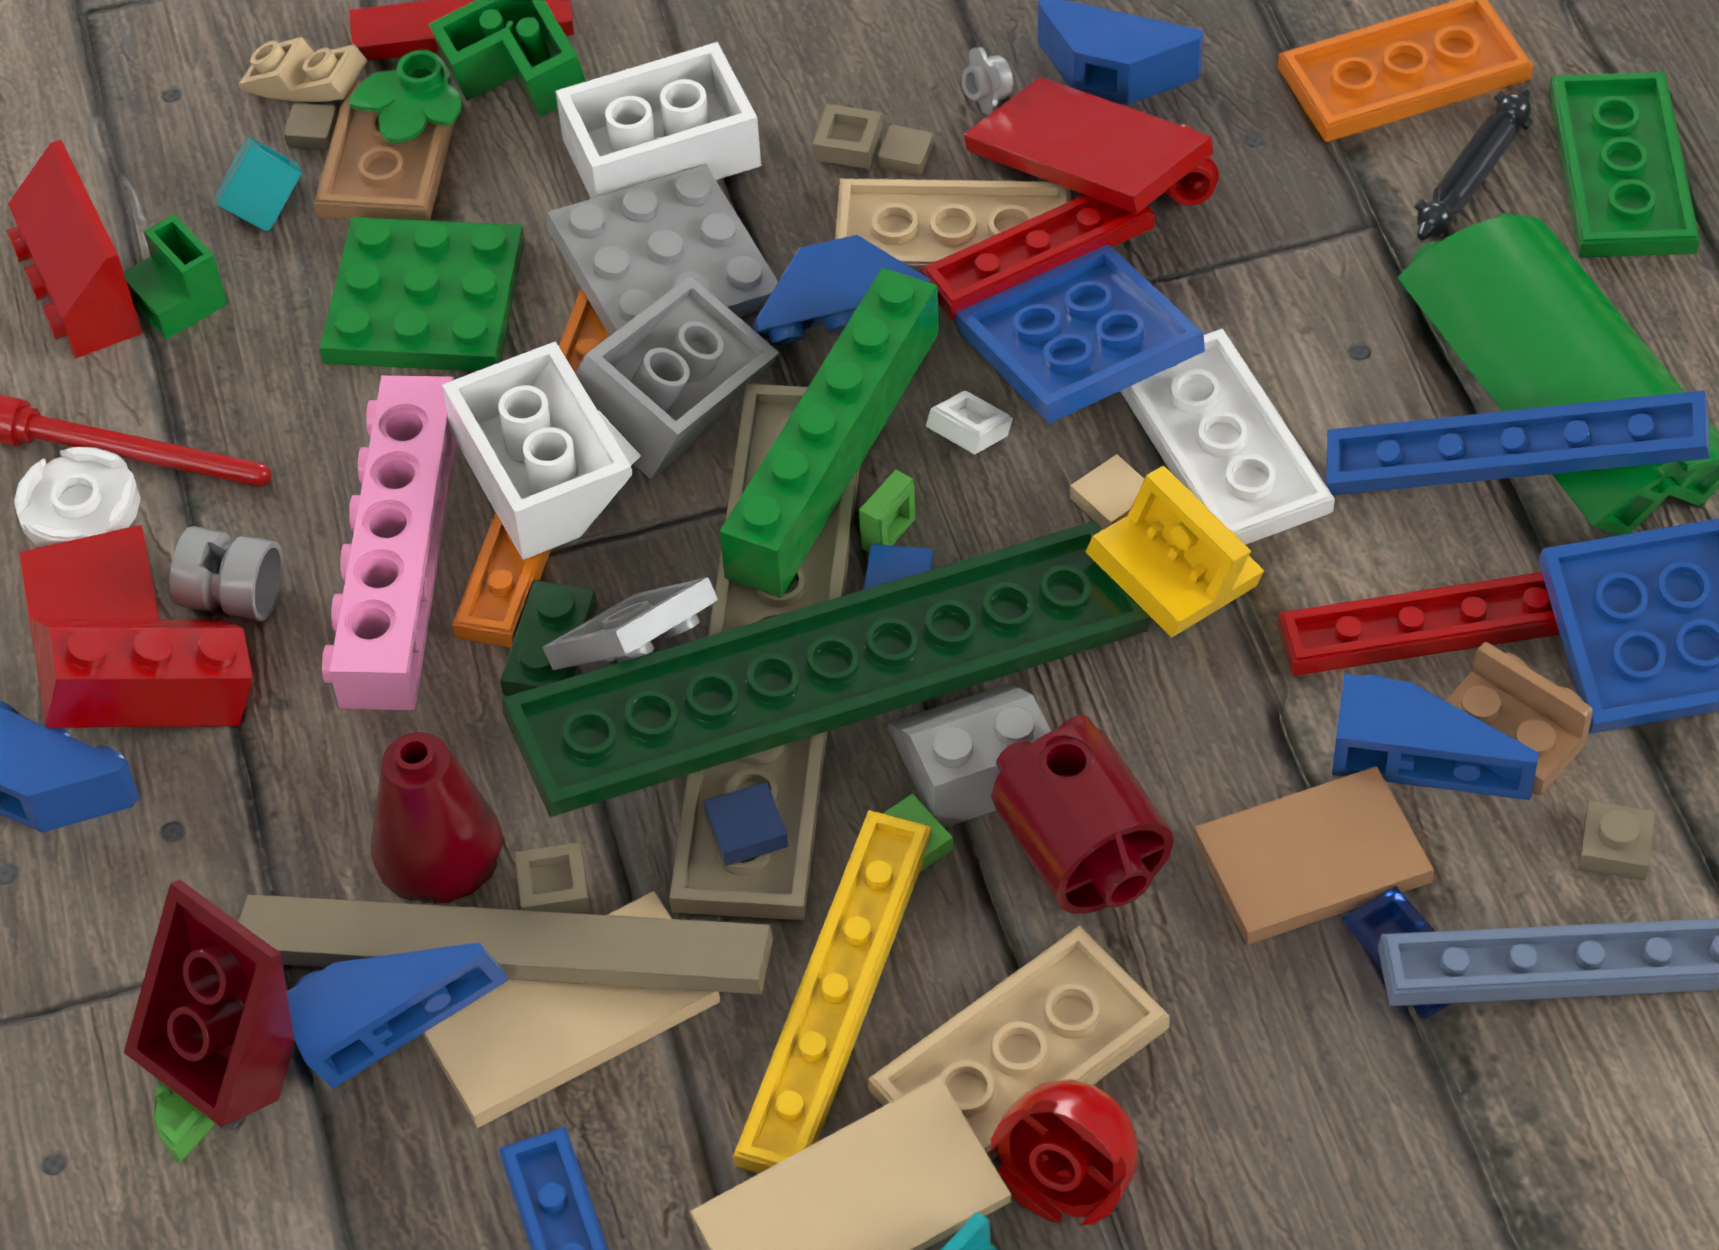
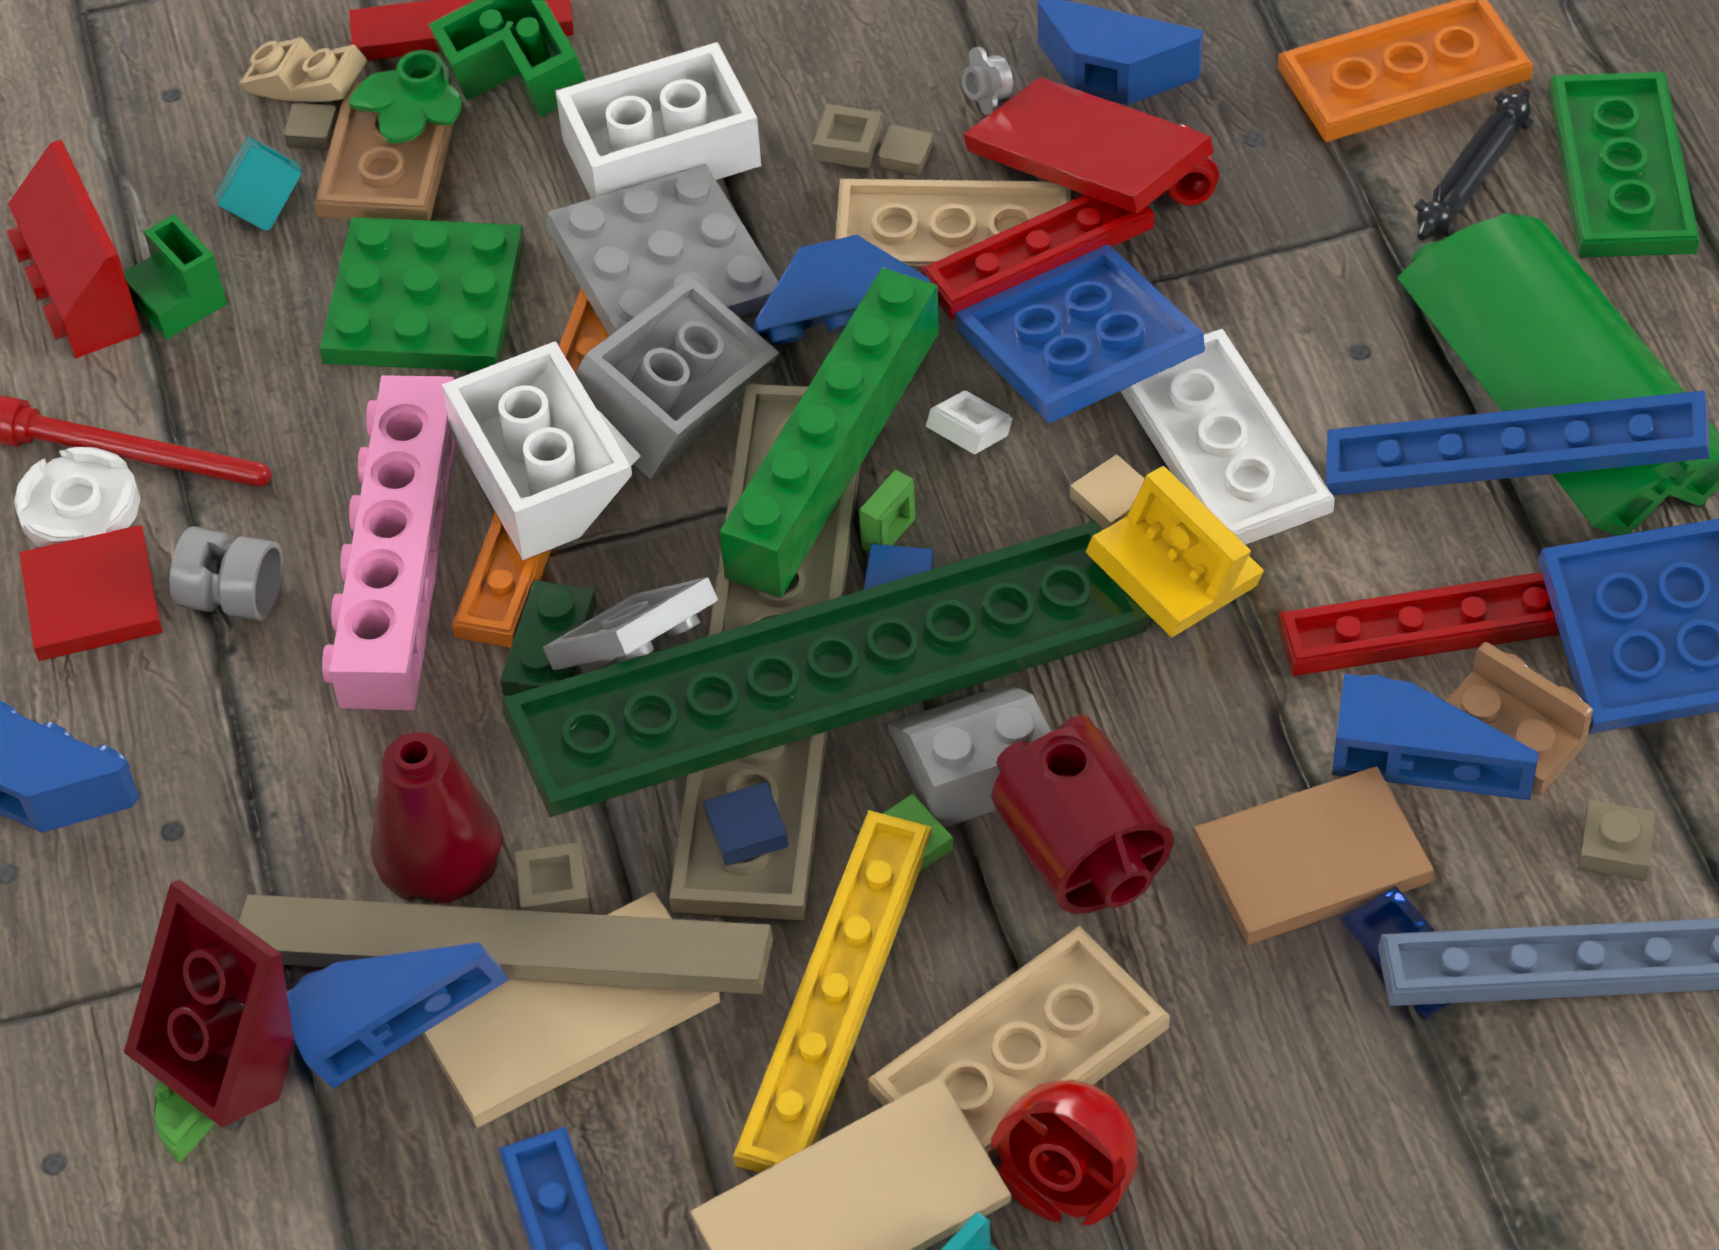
(141, 672): red slope -> none

